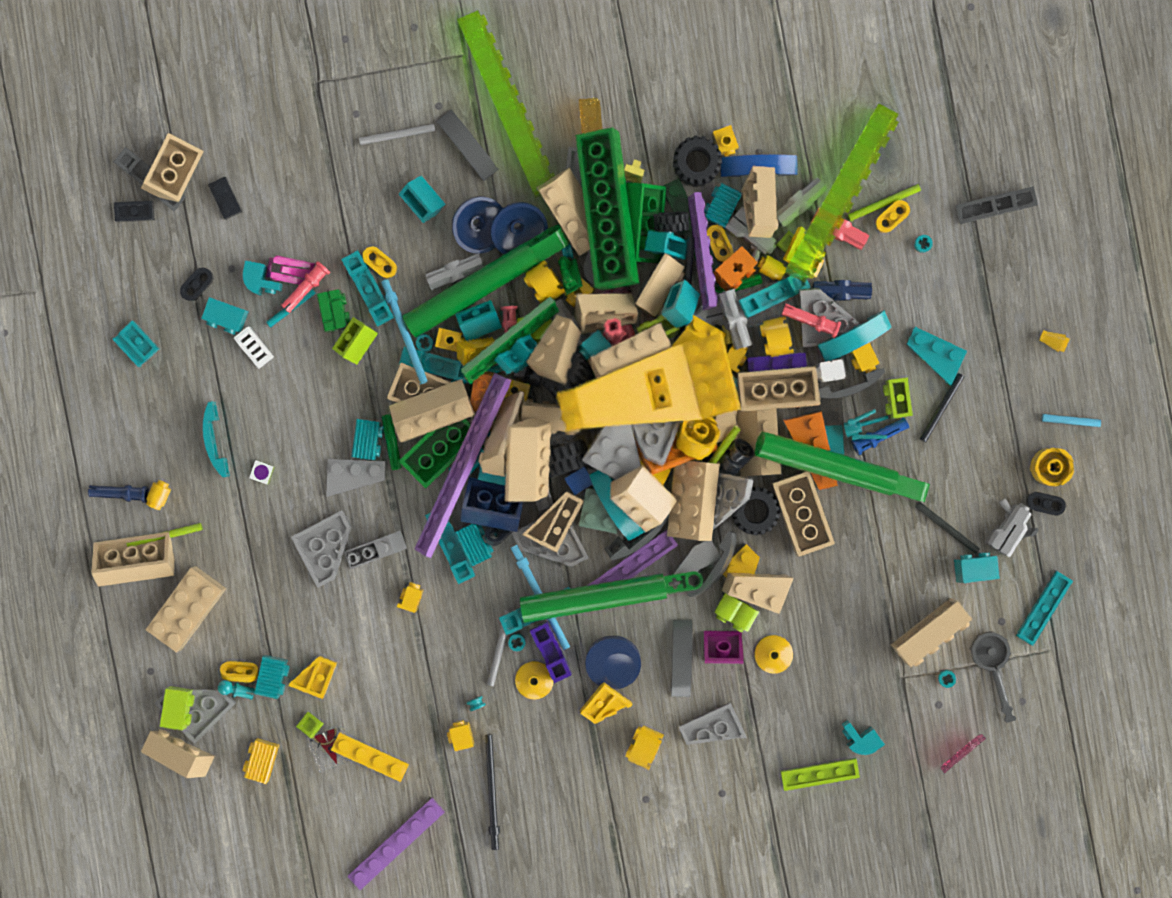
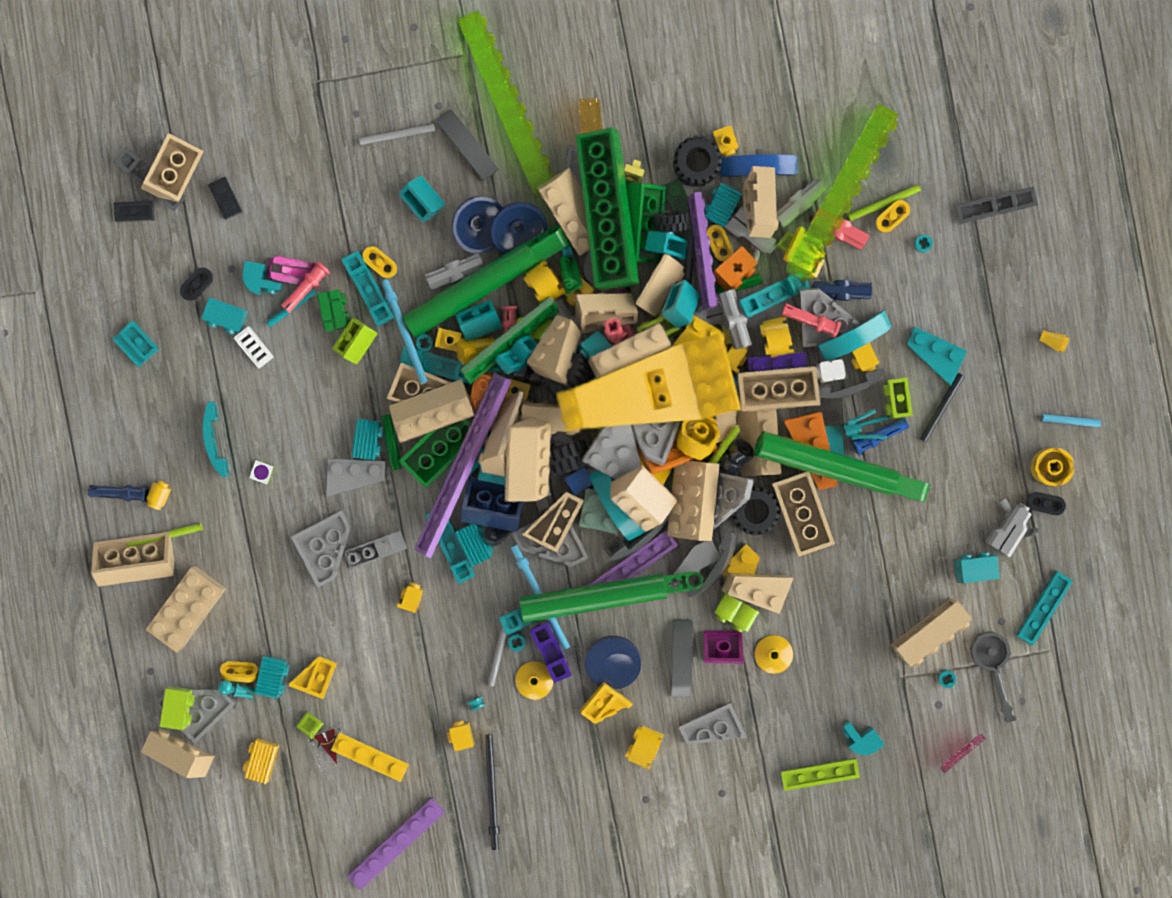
(771, 268): yellow brick -> none
(947, 527): pearl dark grey bar -> none

